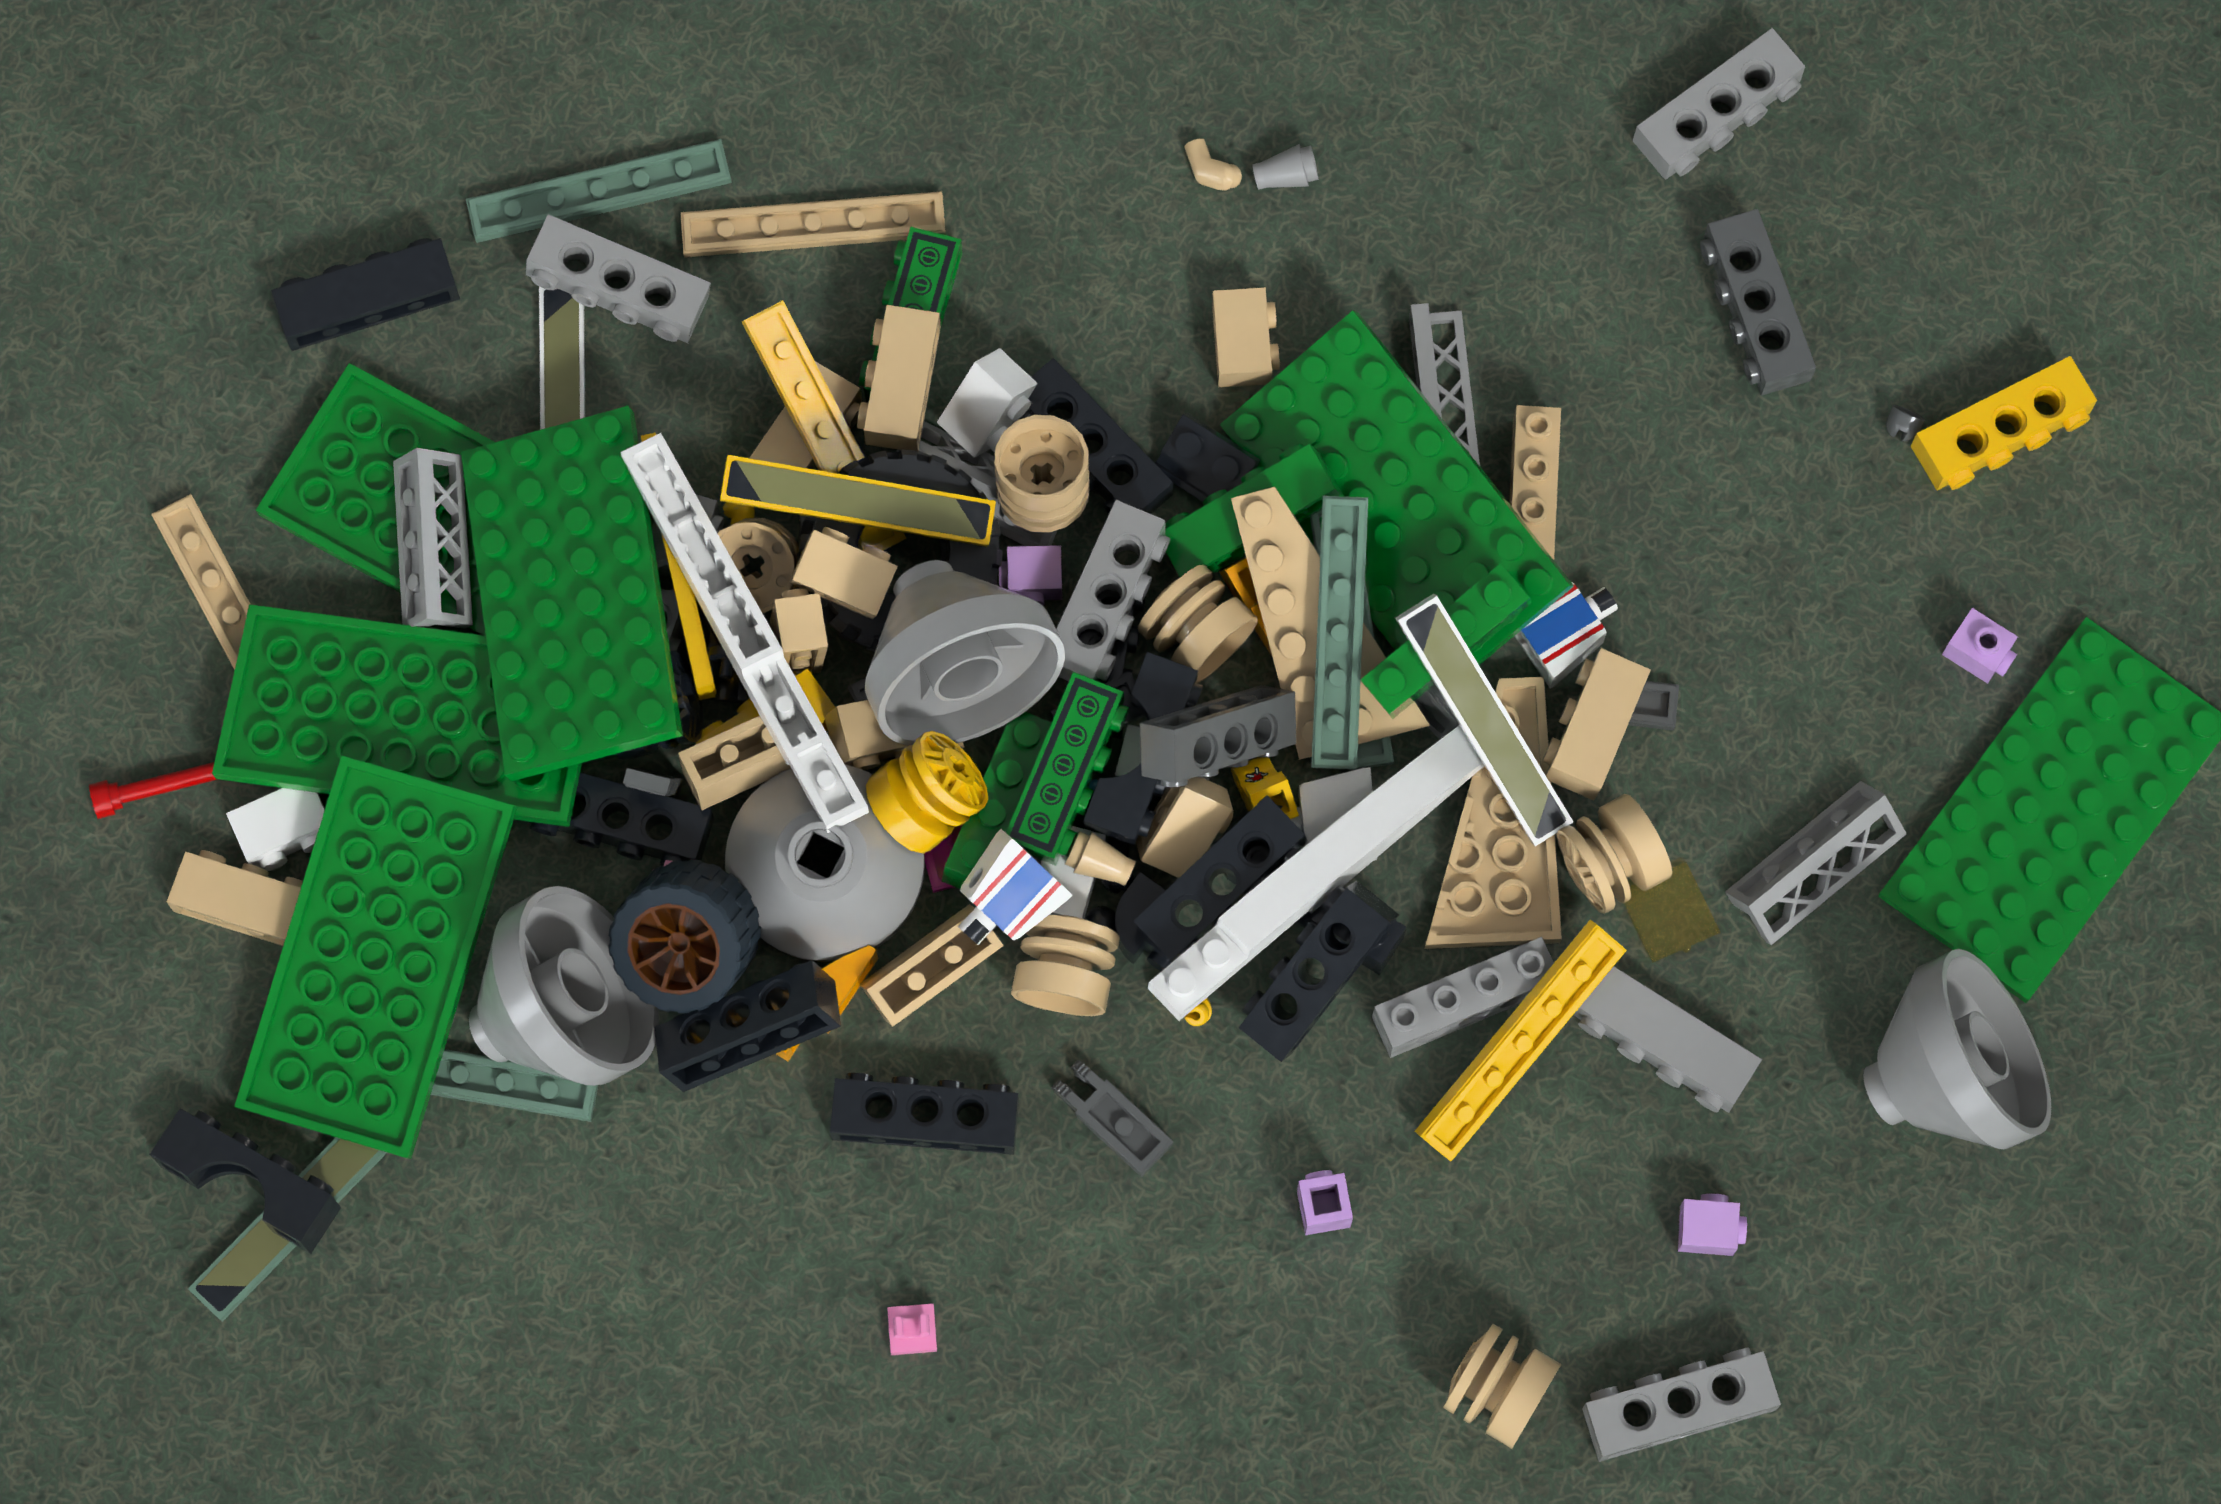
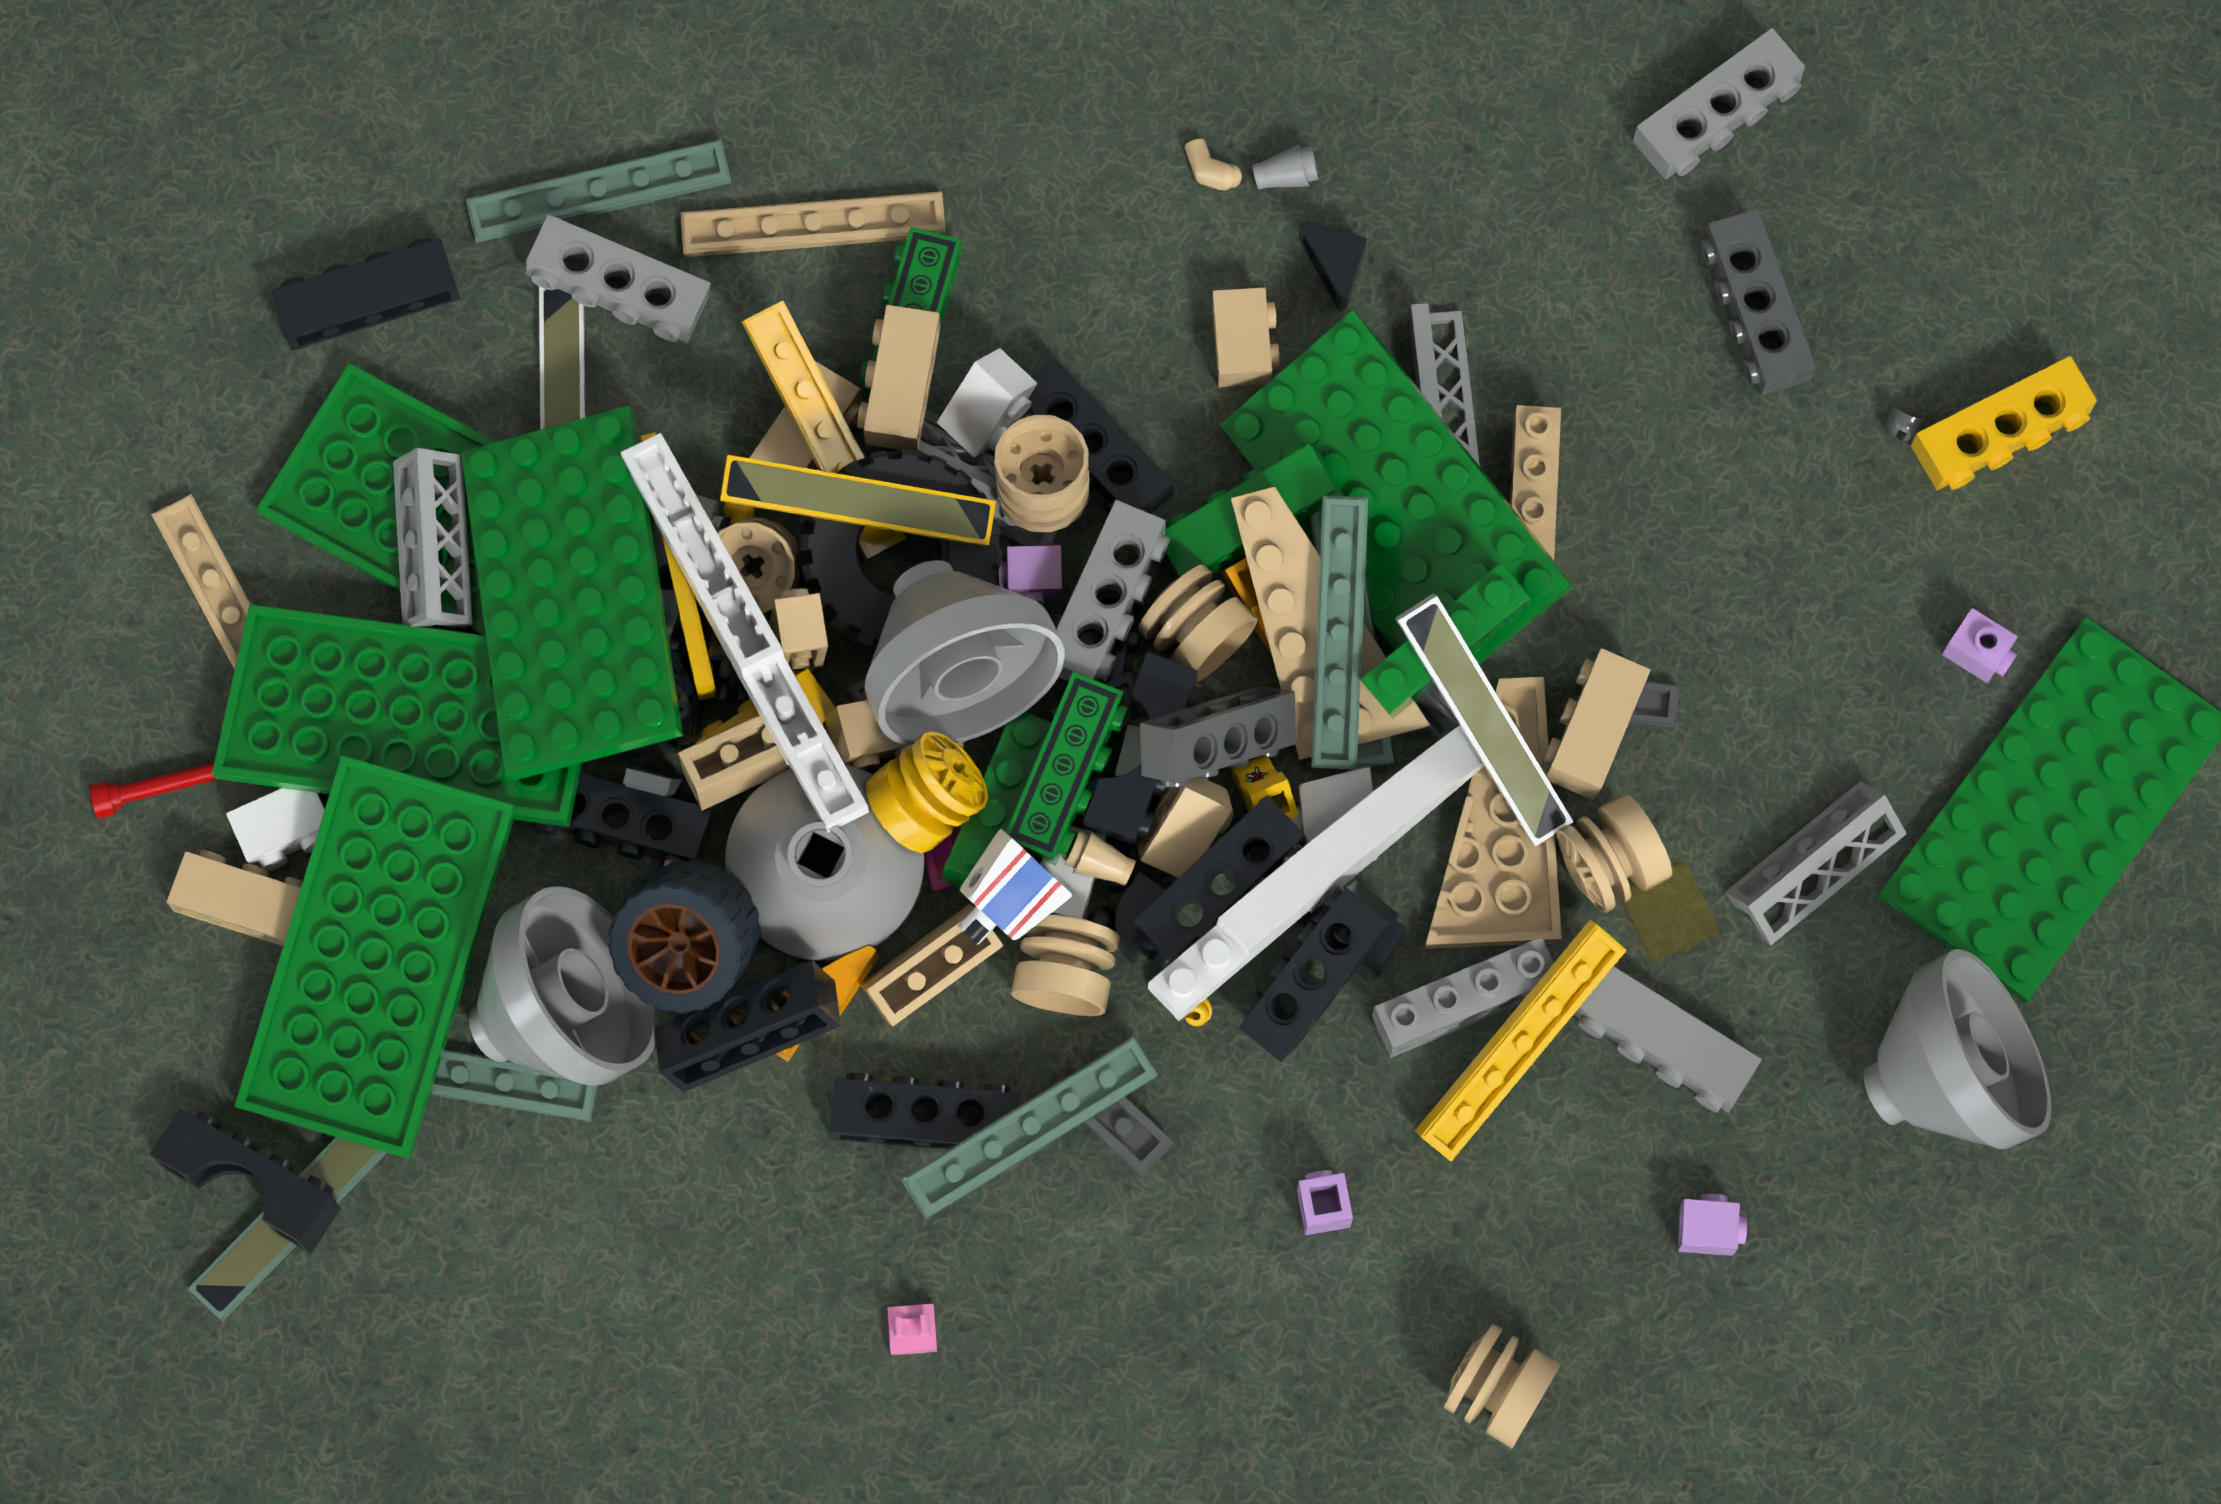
(844, 572): tan brick -> none
(1029, 1127): none -> sand green tile
(1203, 459): black plate -> none
(1335, 257): none -> black slope
(1566, 633): torso -> none
(1753, 1397): light grey brick -> none

